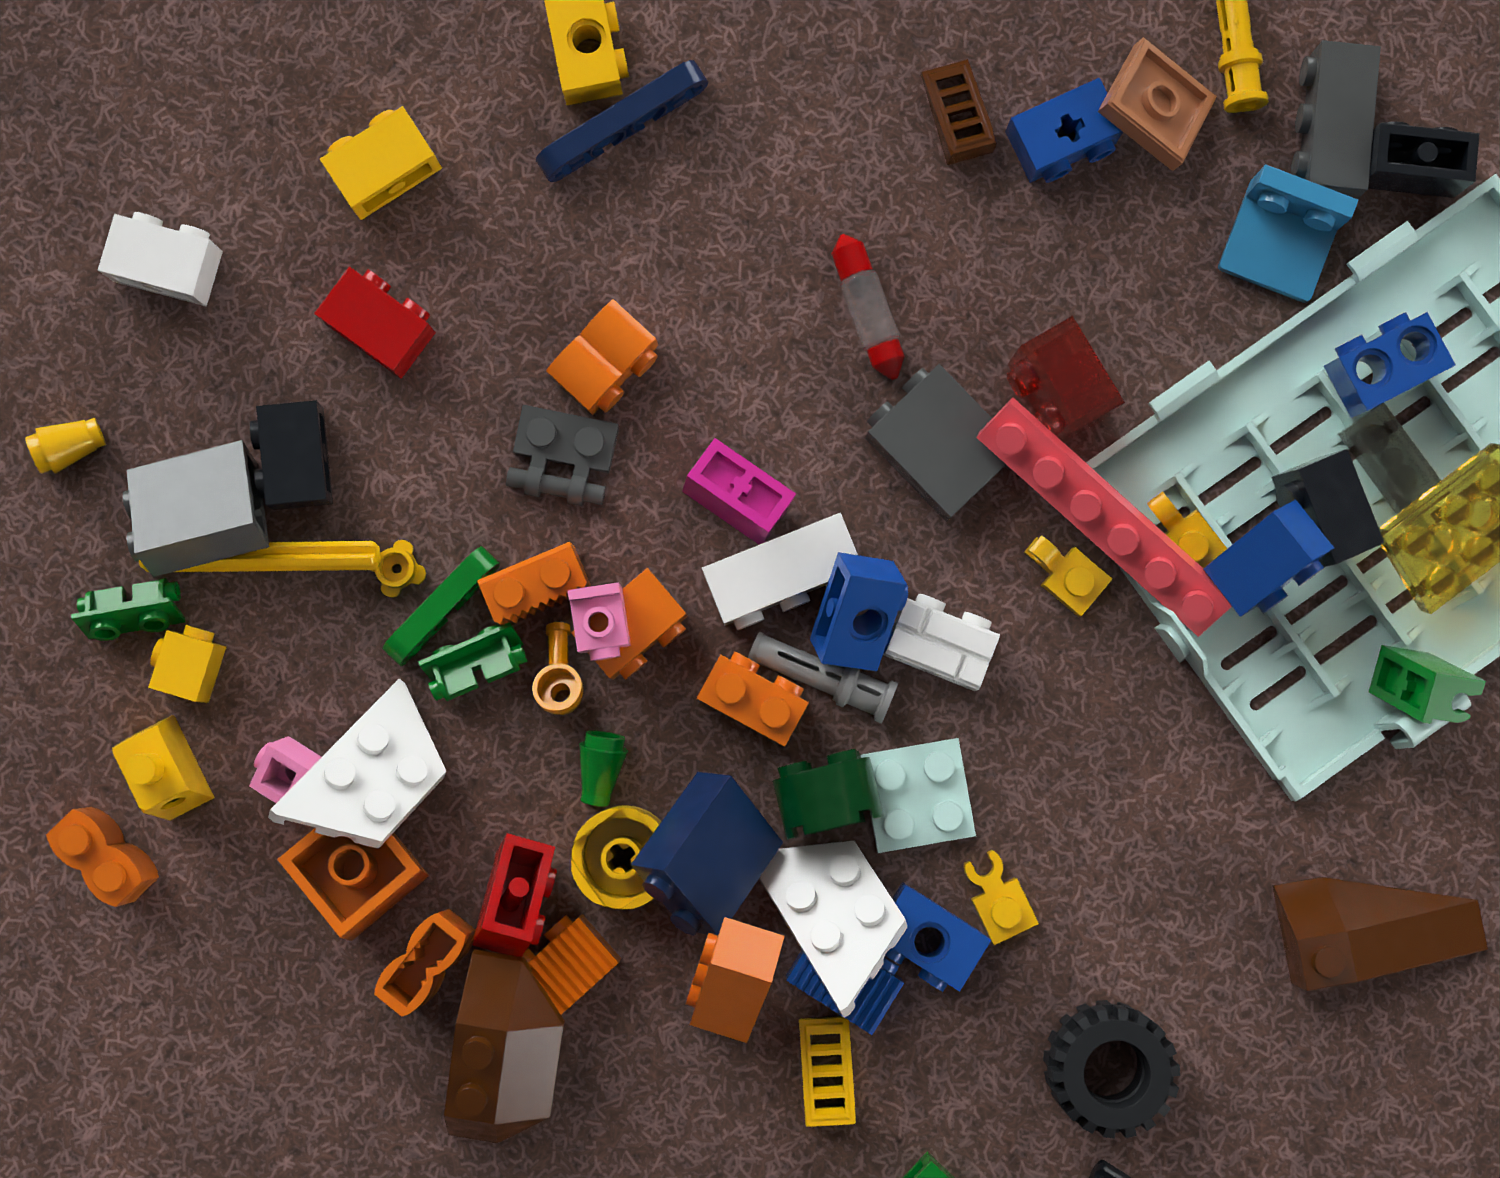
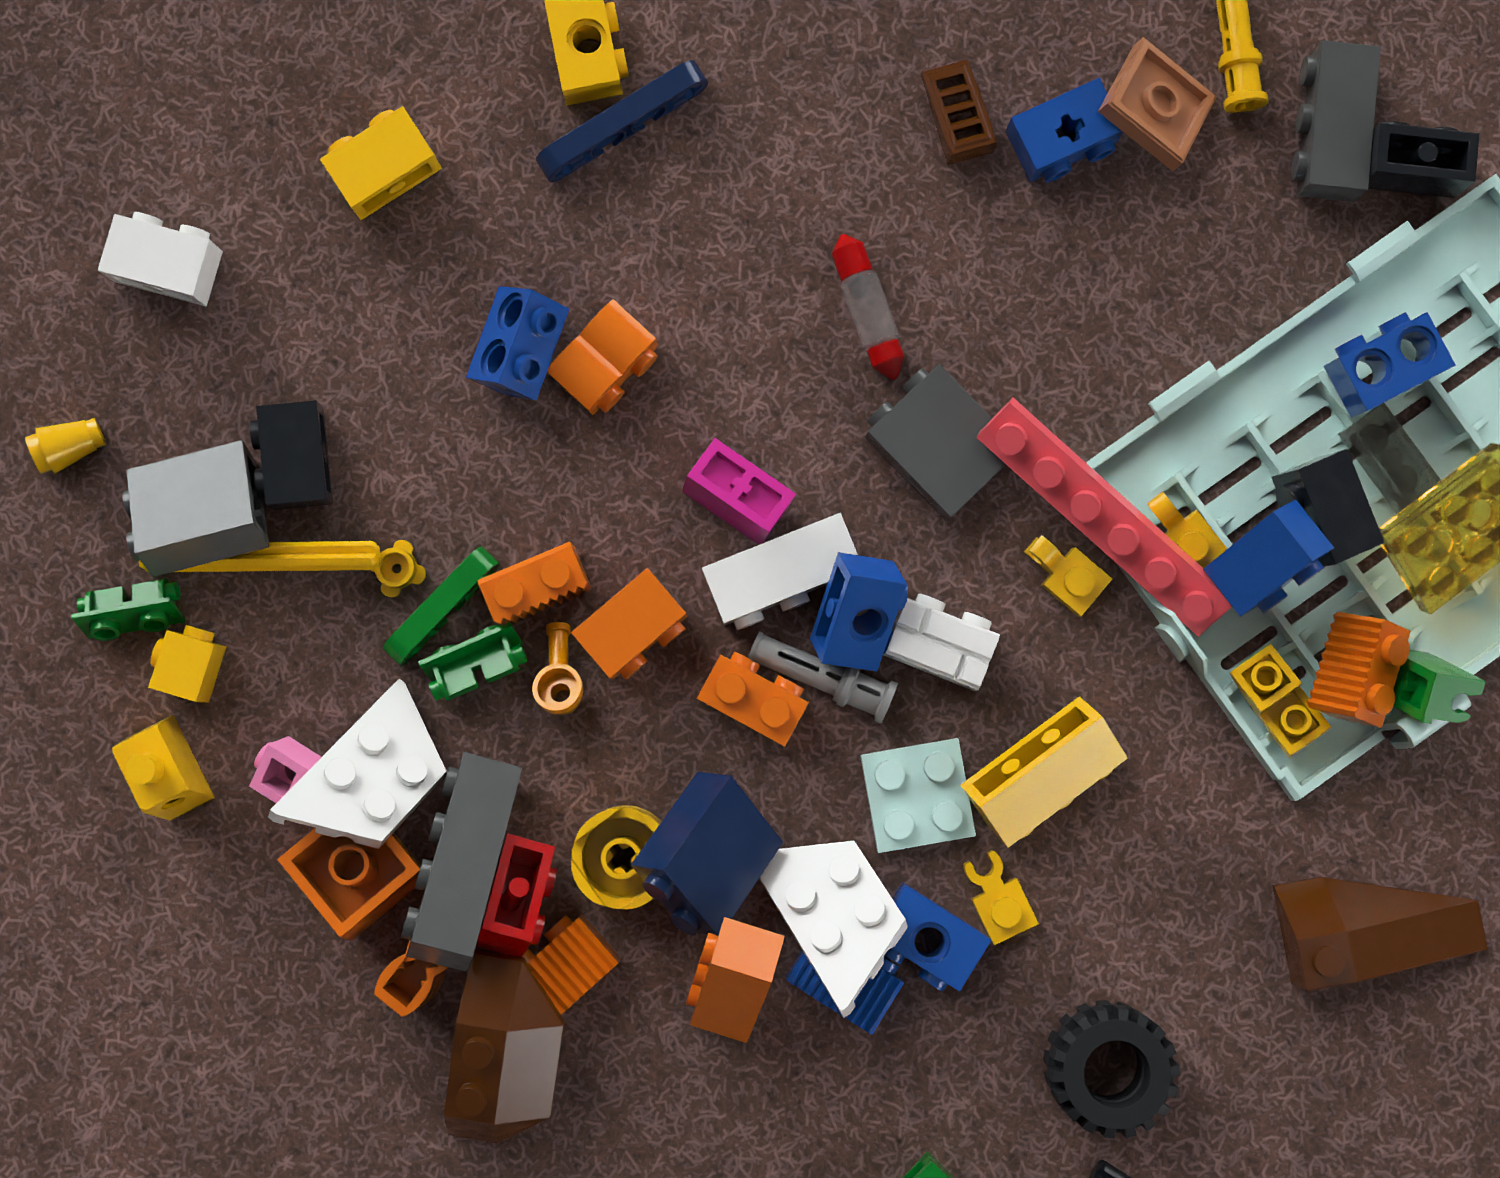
(96, 847): orange brick -> none
(376, 321): red brick -> none
(464, 862): none -> dark grey brick
(517, 342): none -> blue brick
(564, 440): dark grey plate -> none
(599, 599): bright pink brick -> none
(600, 764): green cone -> none
(826, 795): dark green brick -> none
(827, 1115): yellow slope -> none
(1044, 771): none -> yellow brick
(1063, 381): clear red brick -> none
(1279, 700): none -> yellow slope
(1284, 232): dark azure bracket -> none
(1359, 669): none -> orange brick

